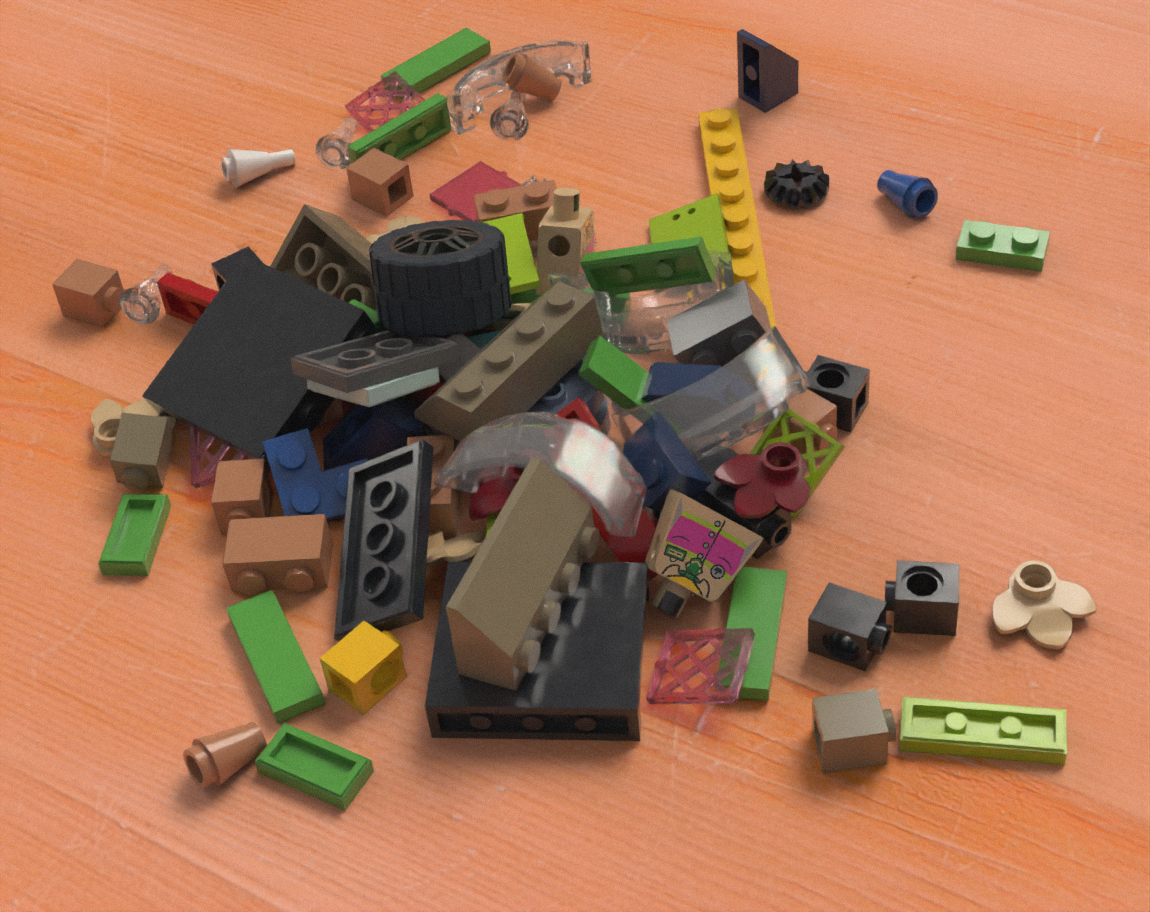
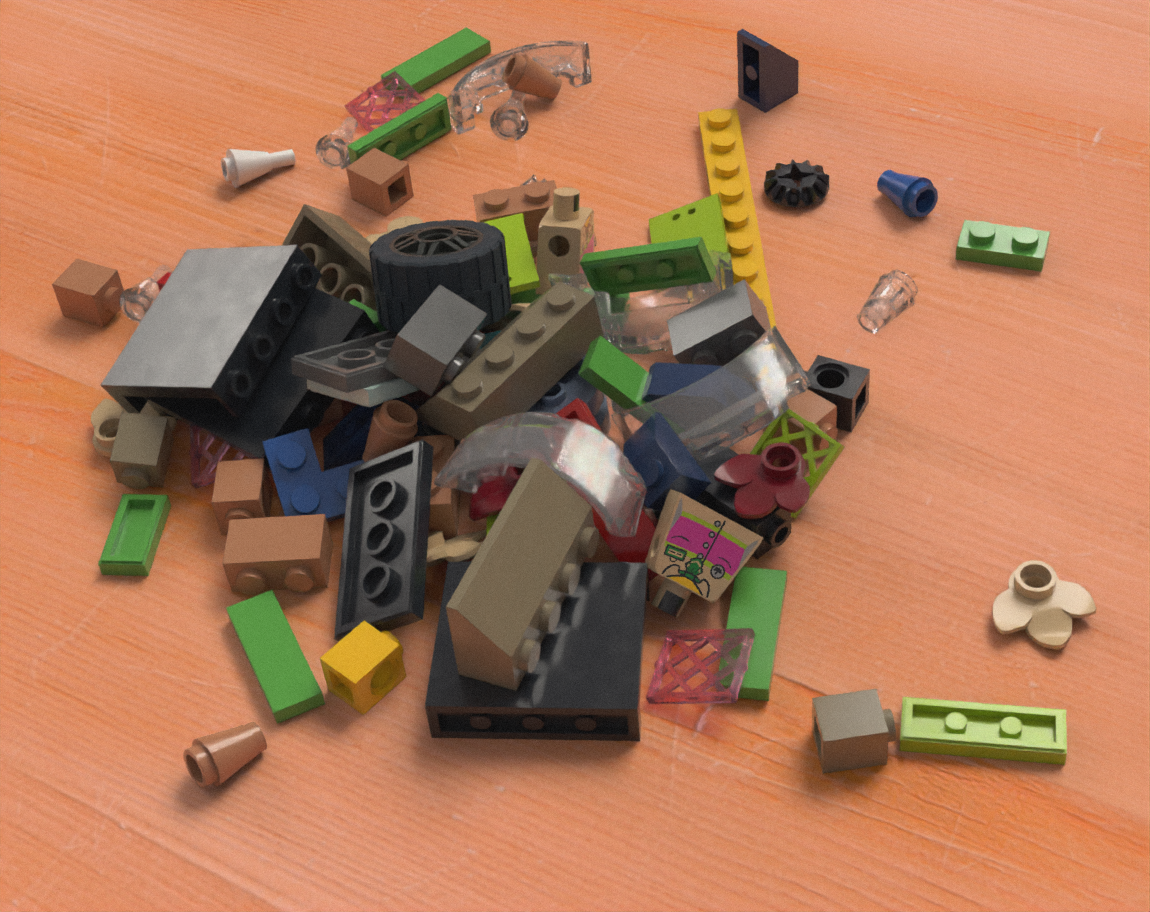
(214, 326): none -> panel
(314, 766): bright green tile -> none
(390, 429): none -> nougat cone
(436, 340): none -> dark grey brick
(458, 193): clear pink piece -> none
(848, 627): black brick -> none
(888, 300): none -> clear cone
(924, 598): black brick -> none

